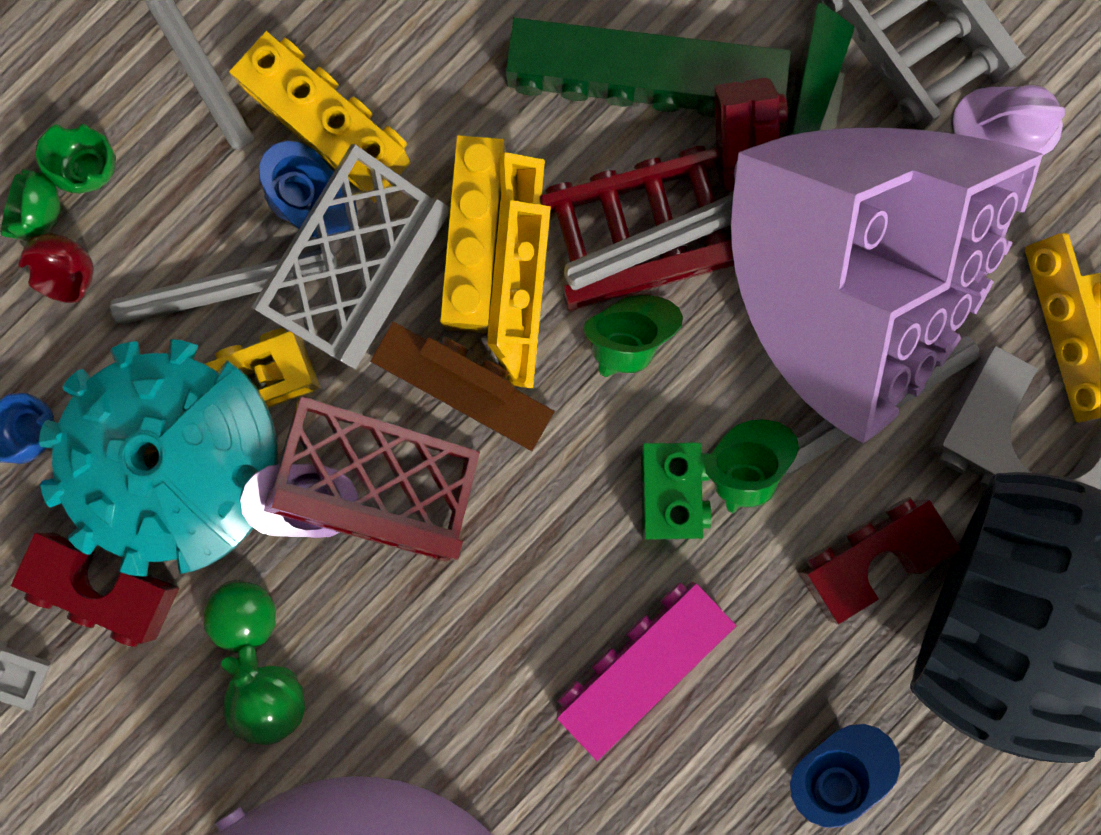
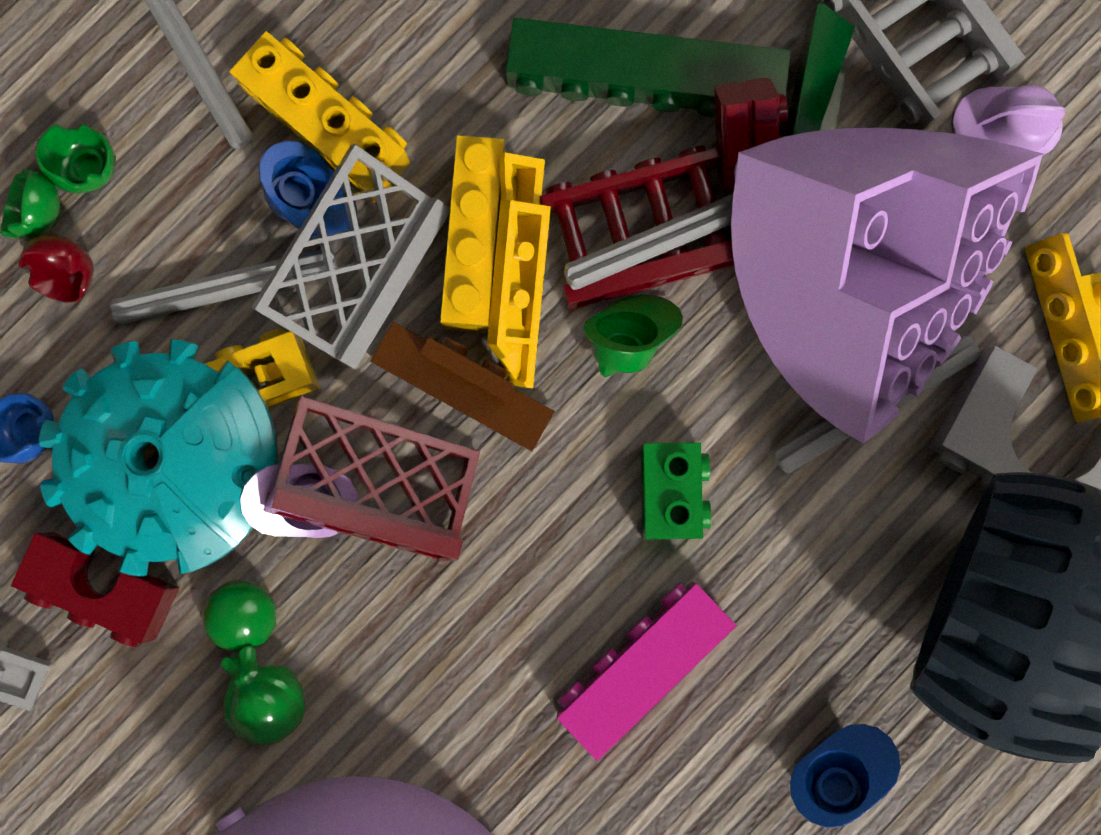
(751, 462): green piece -> none
(840, 576): dark red arch -> none

